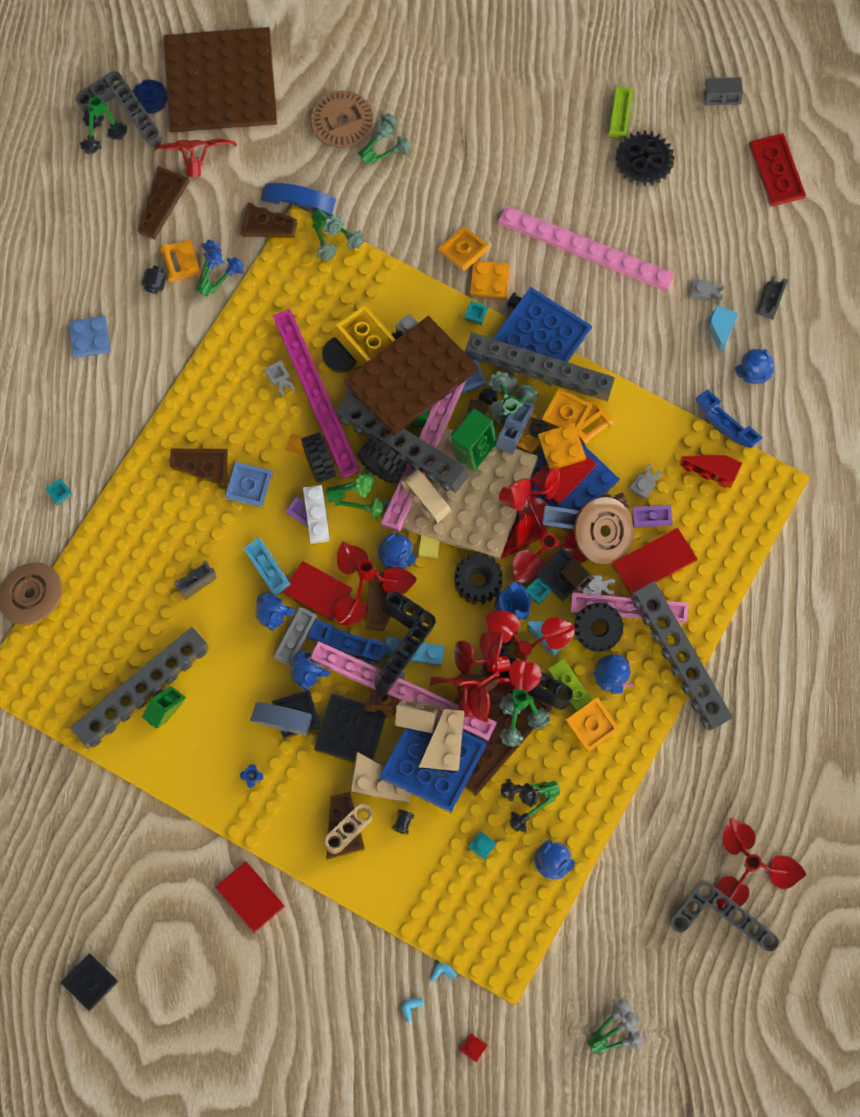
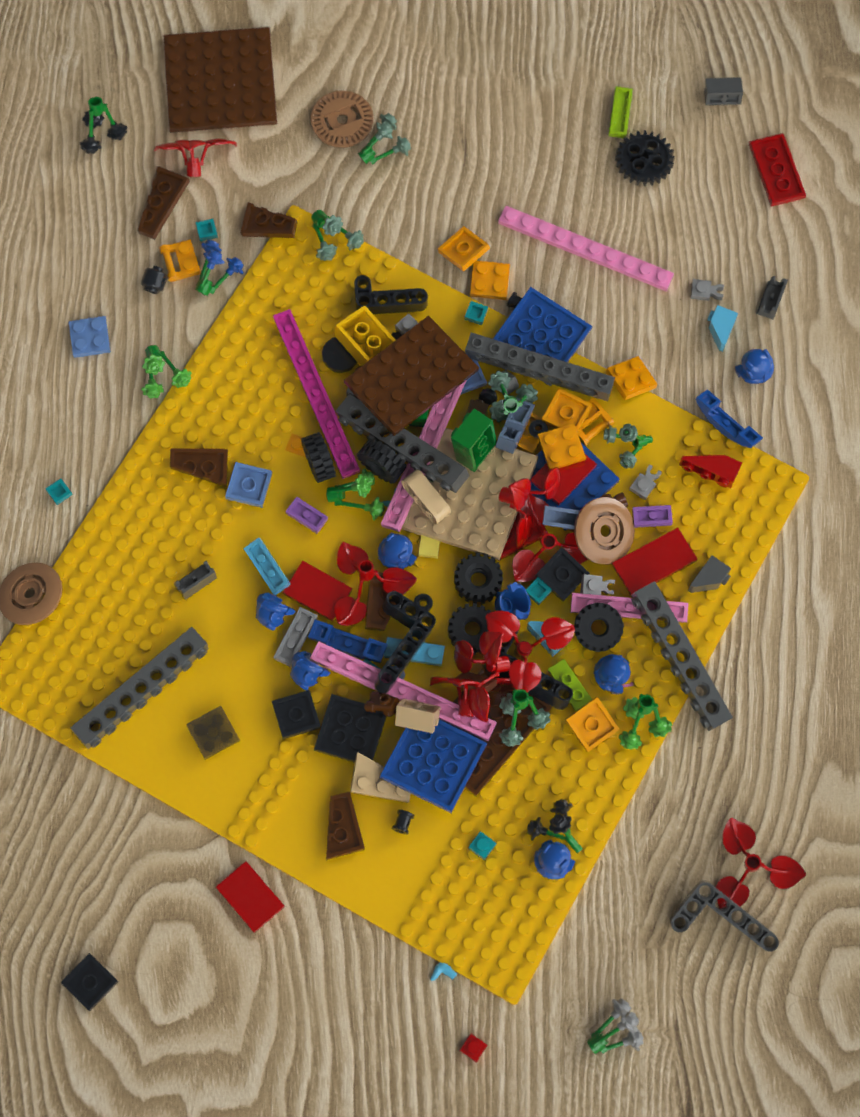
(128, 103): dark grey beam -> none
(151, 95): clear blue tile -> none
(153, 364): none -> bright green plant
(163, 707): green slope -> none
(206, 230): none -> teal plate
(213, 732): none -> clear smoke plate
(245, 775): blue plate -> none
(278, 376): light grey plate -> none
(281, 718): sand blue slope -> none
(298, 196): blue slope -> none
(316, 514): white plate -> none
(351, 819): tan beam -> none
(390, 296): none -> black beam
(409, 1004): medium azure animal -> none
(424, 597): none -> black plate
(445, 743): tan wing -> none
(458, 621): none -> black tyre
(528, 796): black plant -> none
(559, 824): none -> black plant
(577, 574): dark brown brick -> none
(627, 434): none -> sand green plant
(631, 378): none -> light orange plate
(637, 709): none -> bright green plant
(711, 576): none -> dark grey slope

